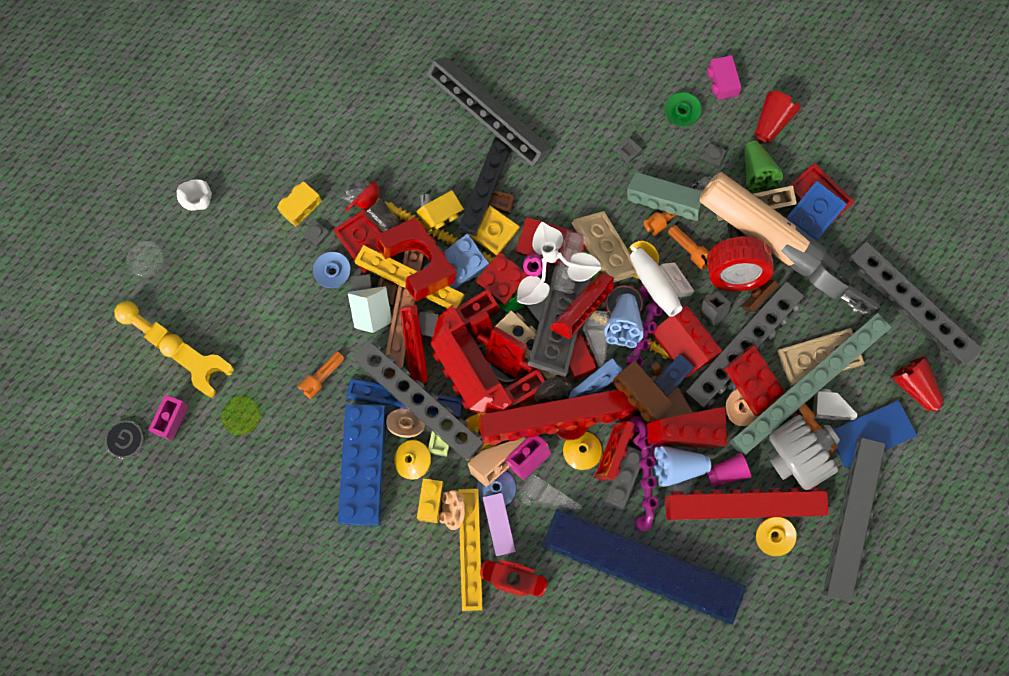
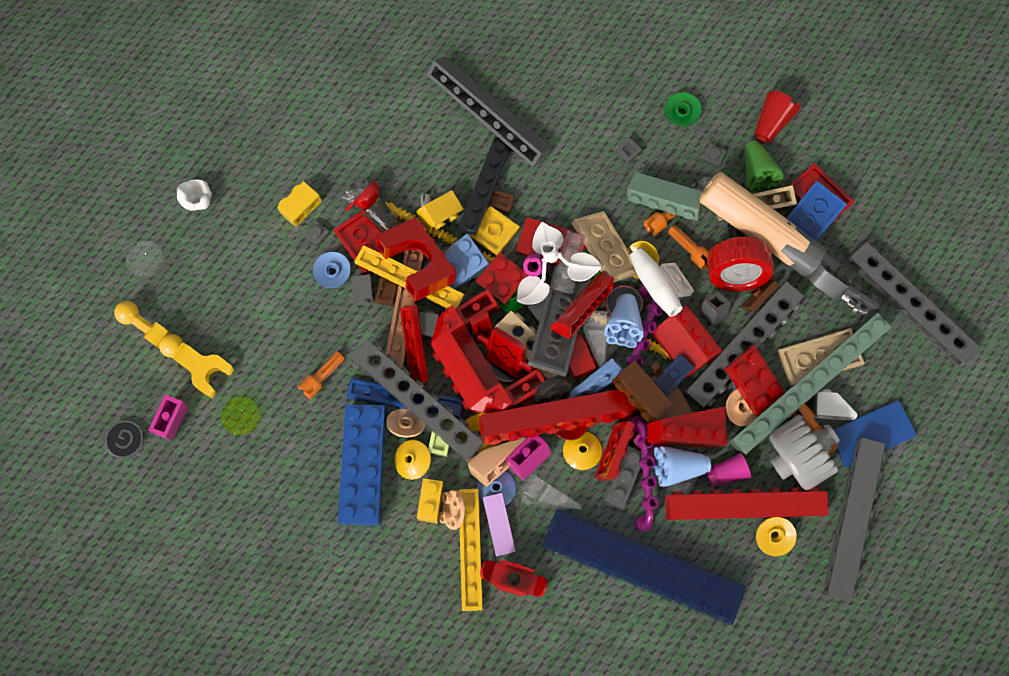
(370, 309): light aqua slope -> none
(724, 77): dark pink brick -> none
(920, 383): red cone -> none

